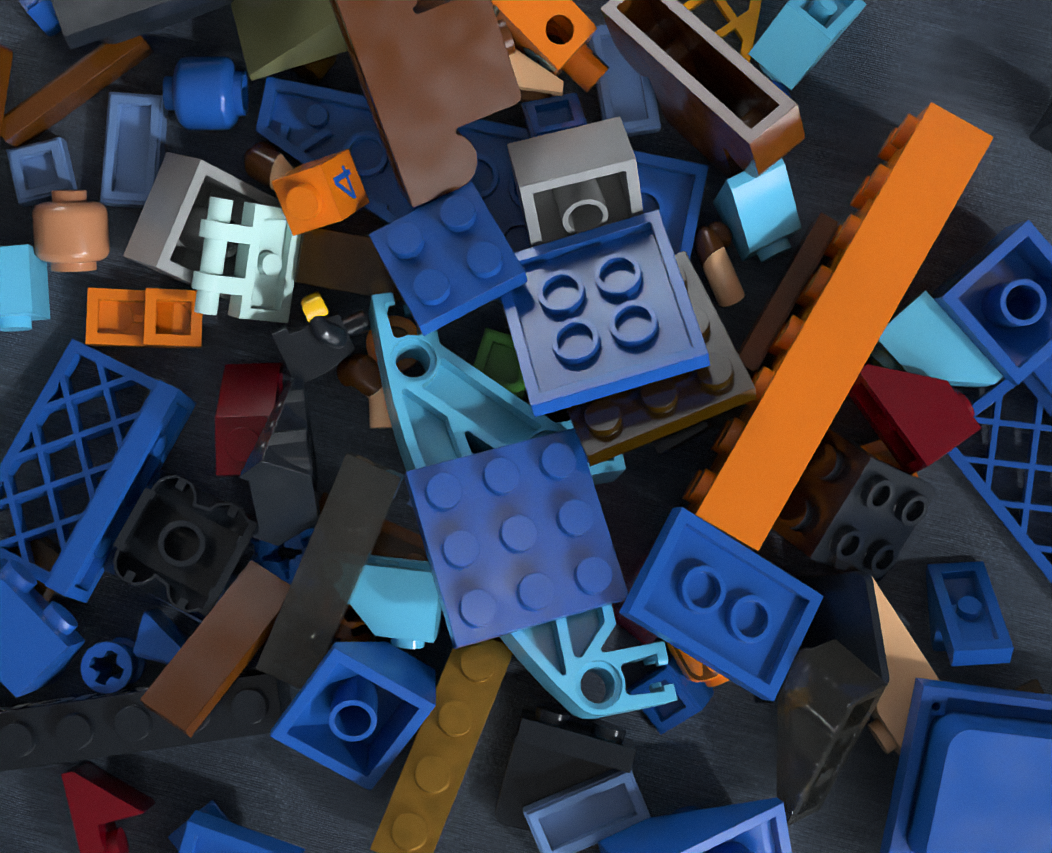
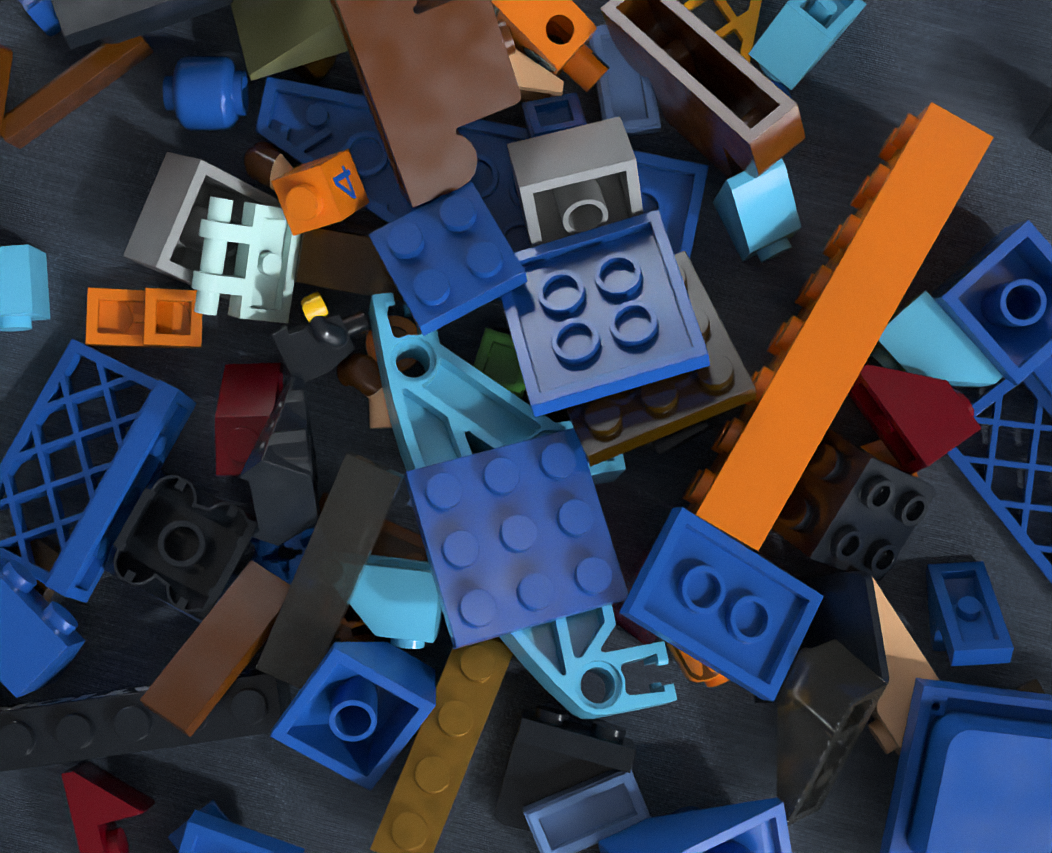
(40, 169): medium blue tile -> none
(71, 231): nougat head -> none
(97, 671): blue bush -> none
(132, 148): medium blue tile -> none
(158, 637): blue slope -> none
(690, 696): blue slope -> none
(711, 246): arm -> none
(787, 291): reddish brown tile -> none

